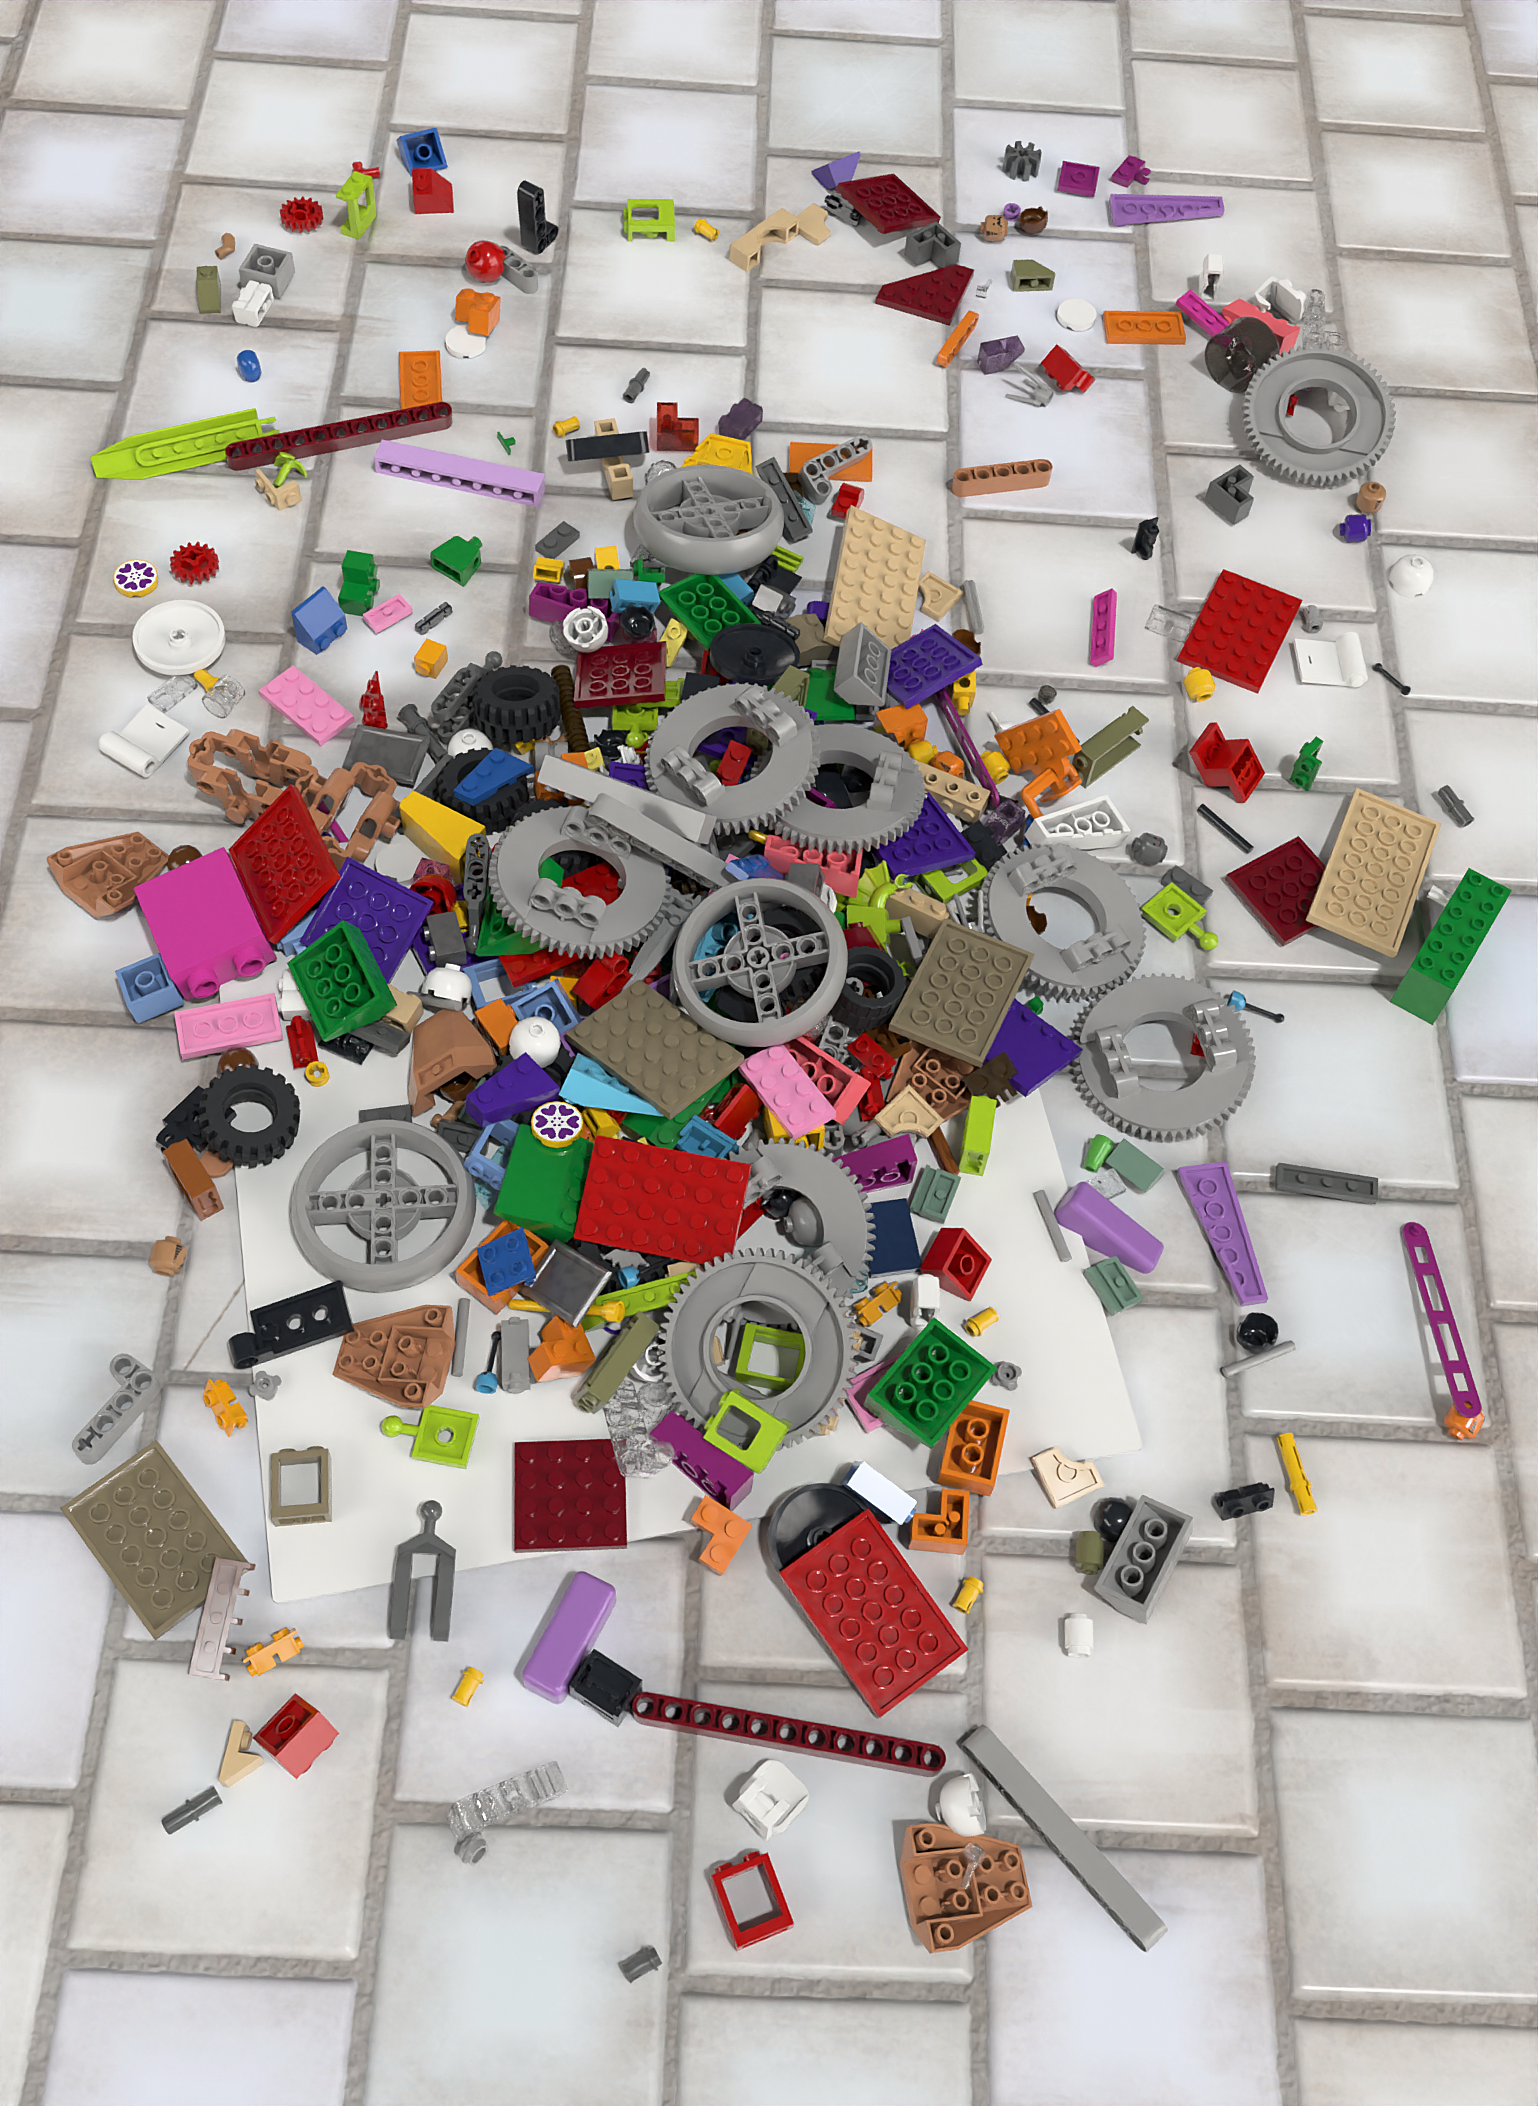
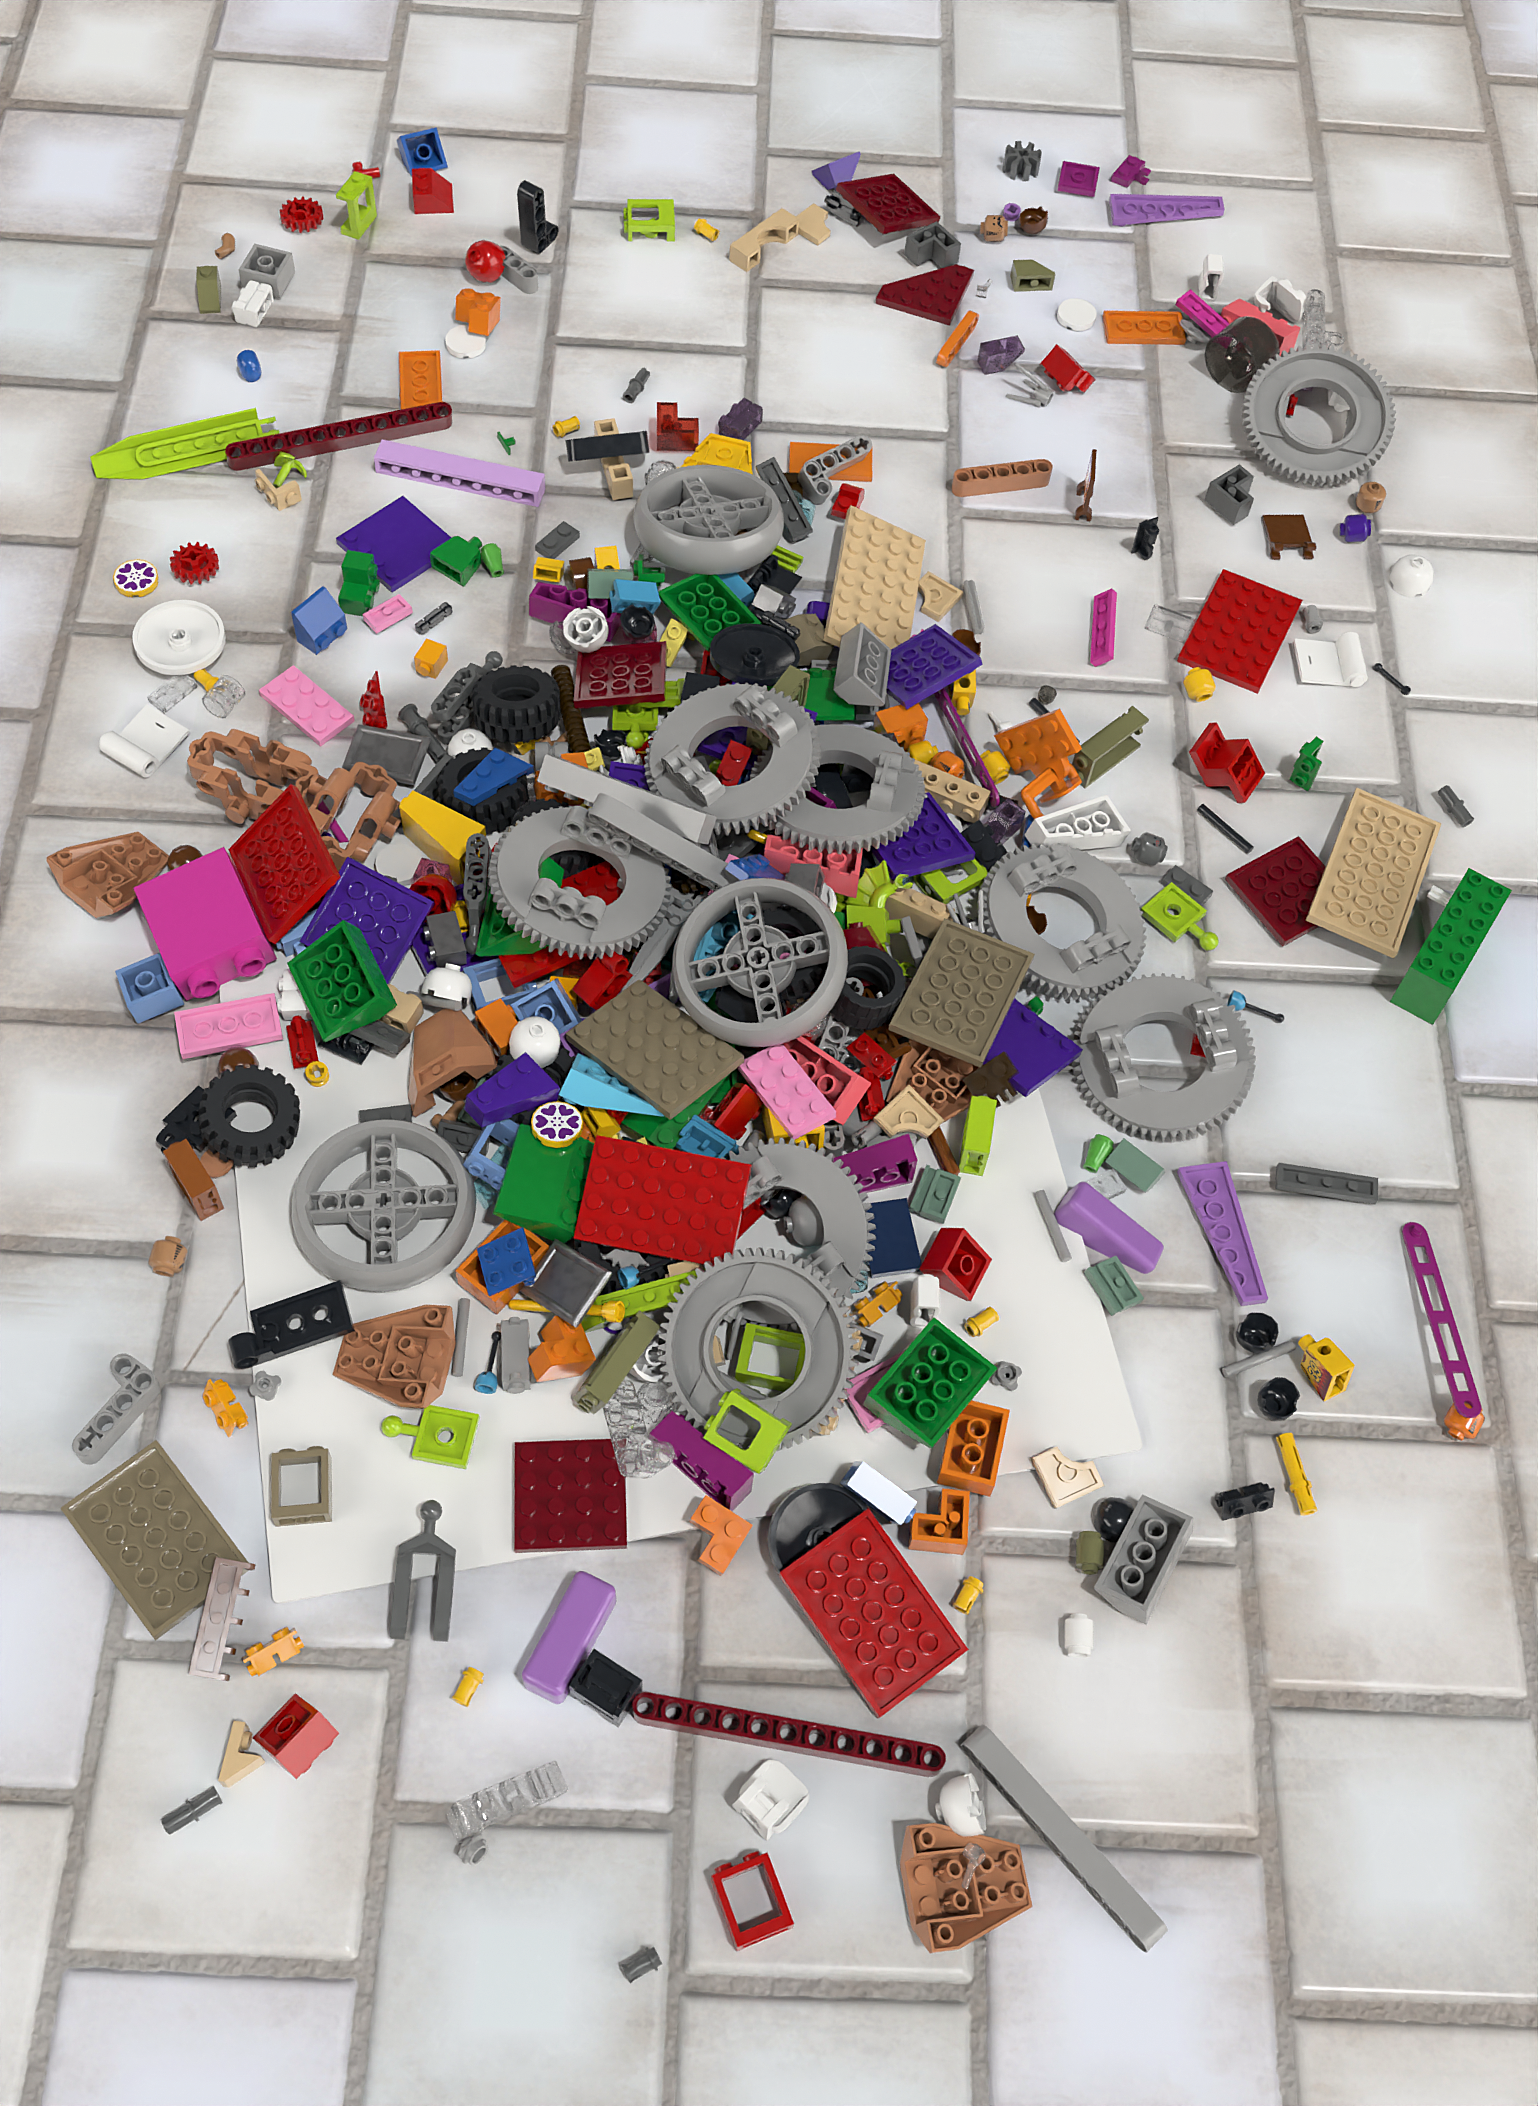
(399, 542): none -> dark purple plate
(493, 559): none -> bright green cone
(1088, 487): none -> reddish brown flag
(1194, 332): none -> light grey dish
(1278, 1399): none -> black hair
(1288, 532): none -> reddish brown flag
(1325, 1366): none -> yellow torso

